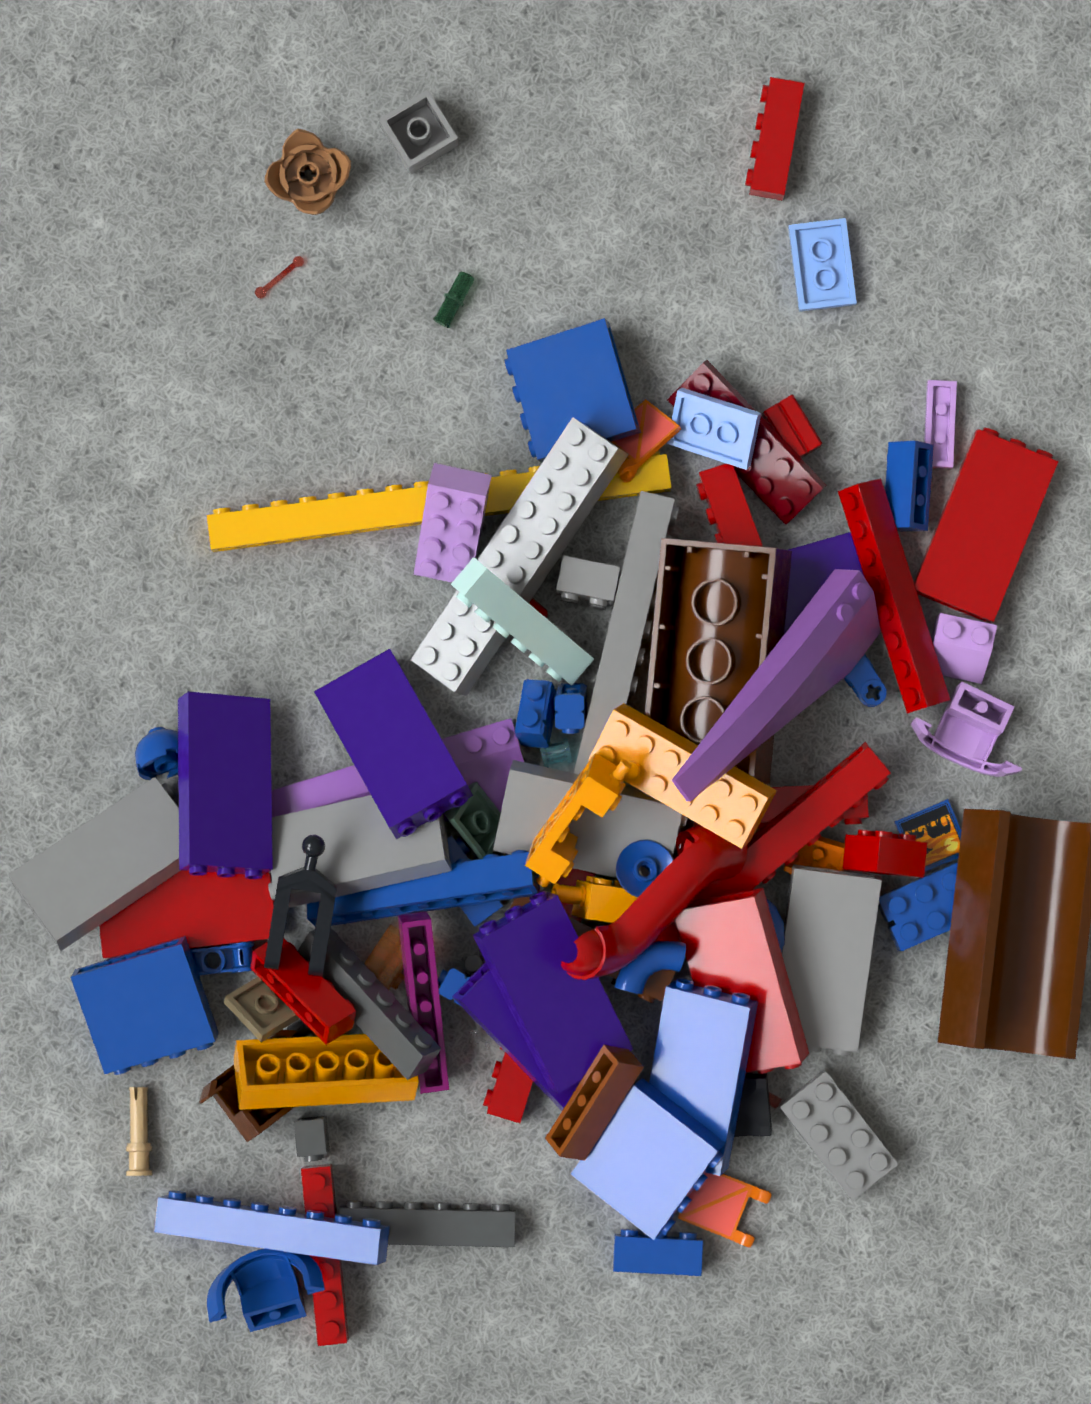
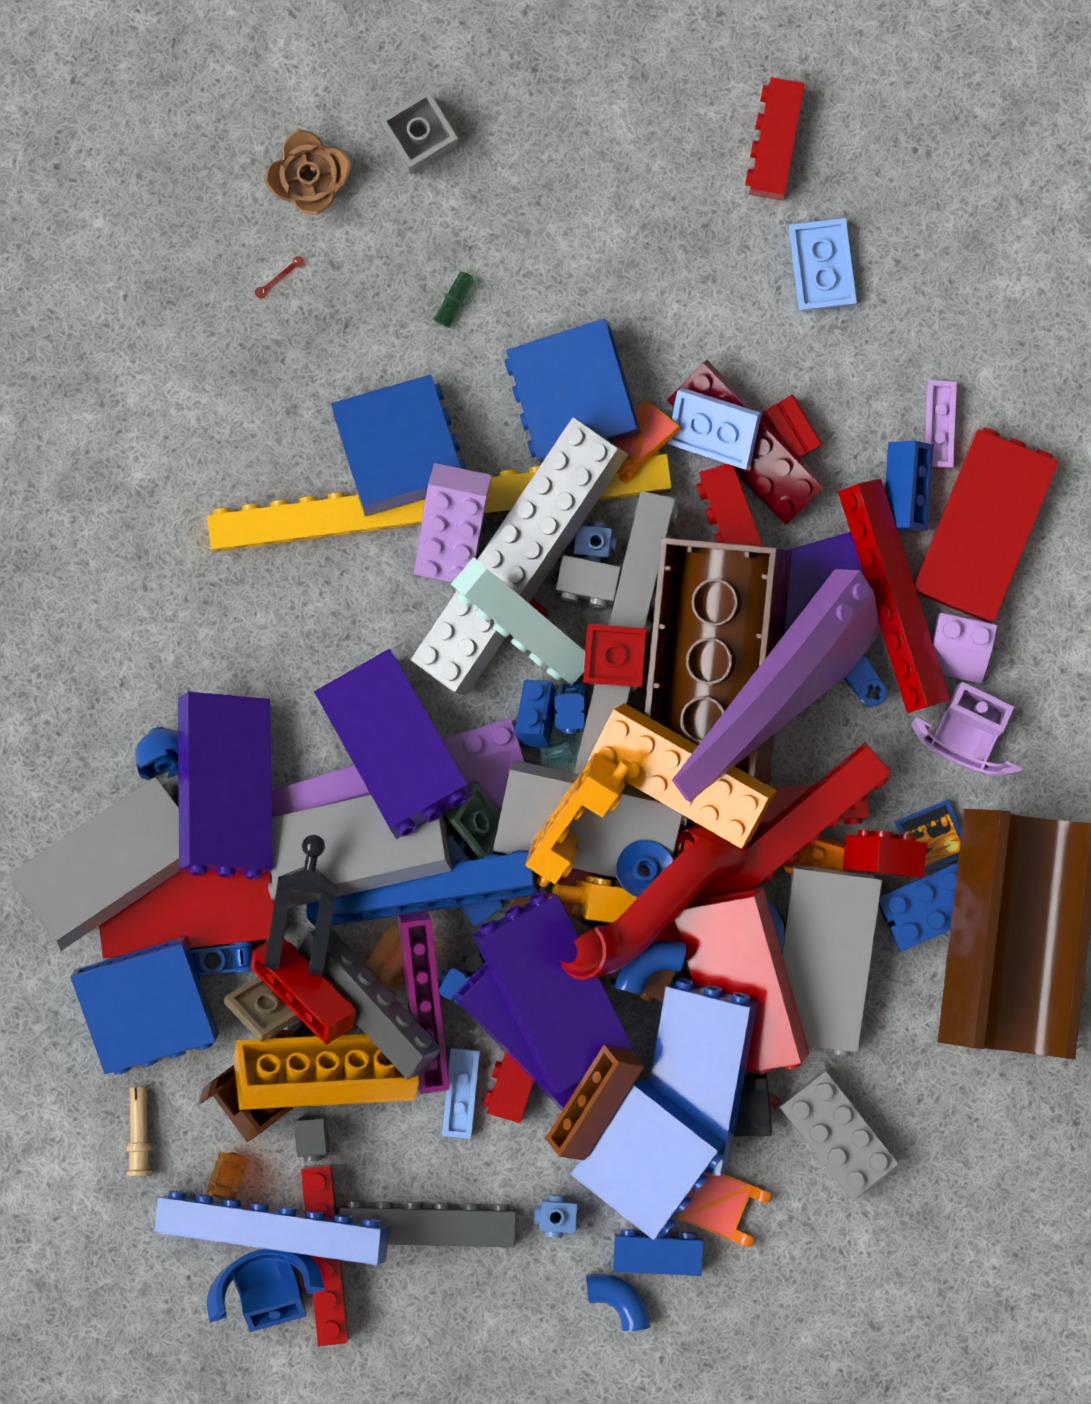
(227, 1175): none -> clear orange brick
(394, 442): none -> blue brick
(461, 1093): none -> light blue plate
(567, 1221): none -> medium blue brick
(593, 531): none -> medium blue brick
(614, 655): none -> red plate
(621, 1297): none -> blue cylinder

